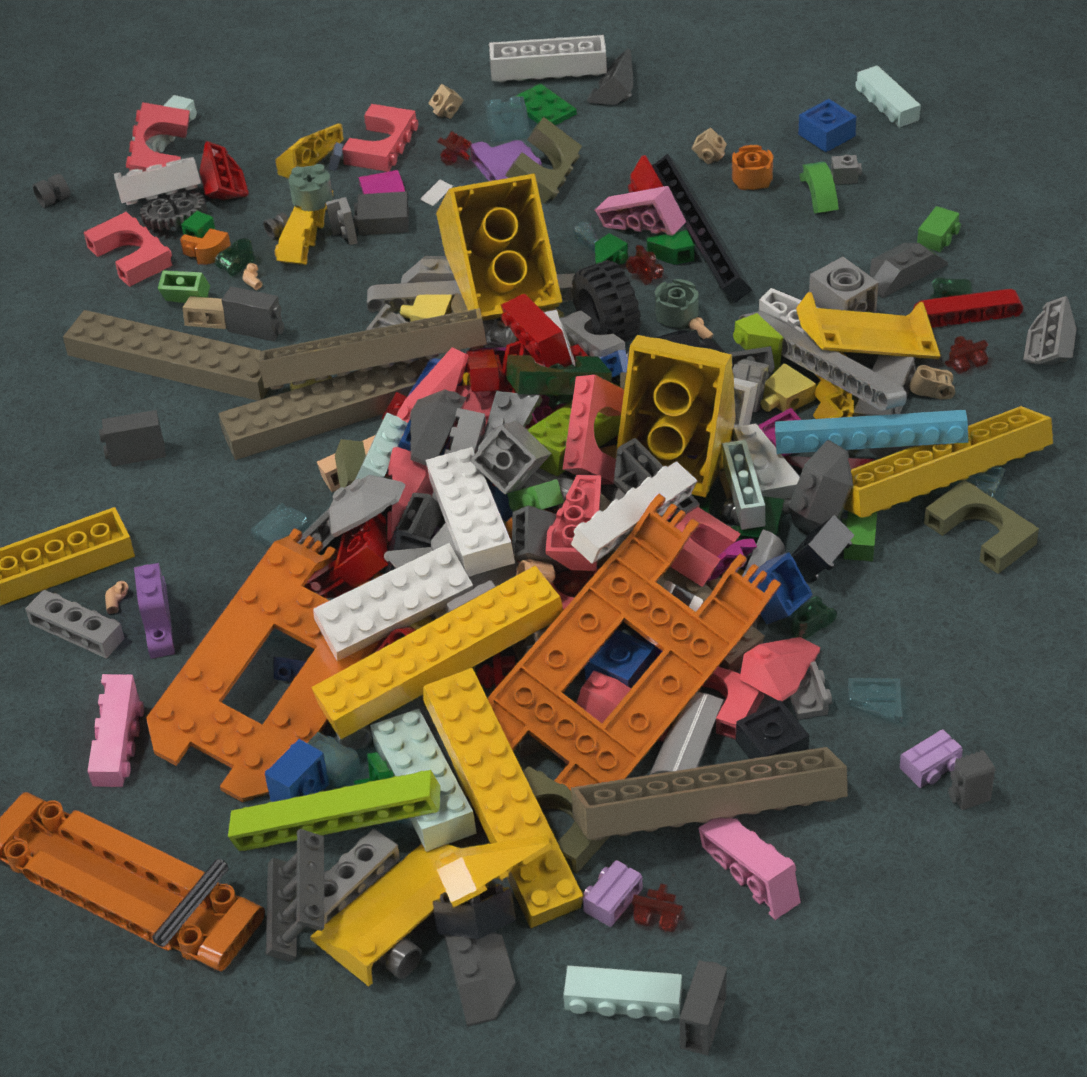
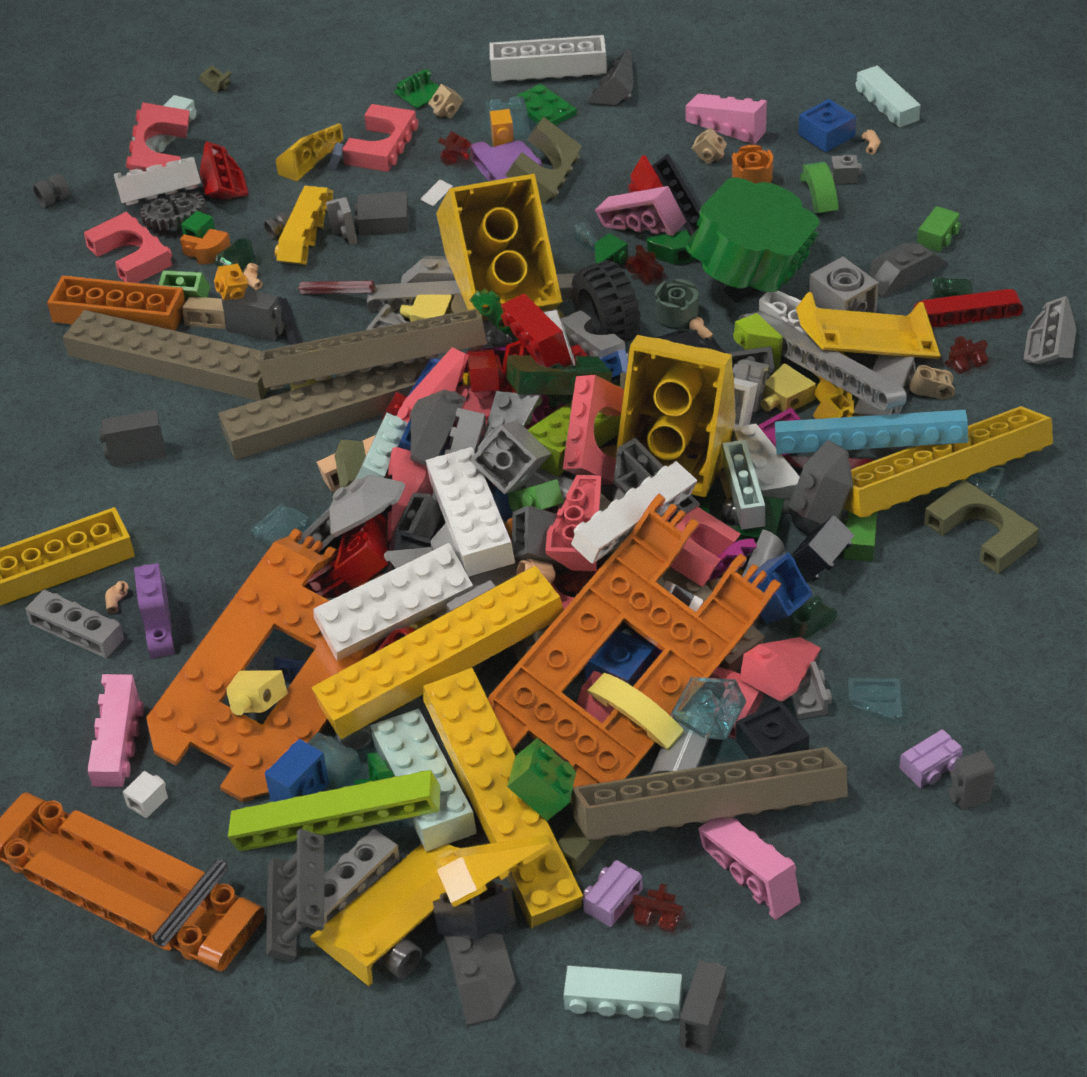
(126, 300): none -> orange brick
(145, 794): none -> white brick
(215, 79): none -> olive bracket
(230, 282): none -> light orange brick
(255, 691): none -> light yellow torso
(289, 322): none -> black axle
(310, 187): sand green brick -> none
(336, 287): none -> axle
(382, 183): dark pink slope -> none
(417, 88): none -> green hinge
(489, 675): red hips -> none
(493, 311): none -> green brick
(501, 127): none -> light orange brick
(542, 779): none -> green brick
(638, 708): none -> light yellow slope
(709, 706): none -> clear light blue slope
(729, 116): none -> bright pink wedge
(753, 235): none -> green brick
(874, 142): none -> light nougat arm

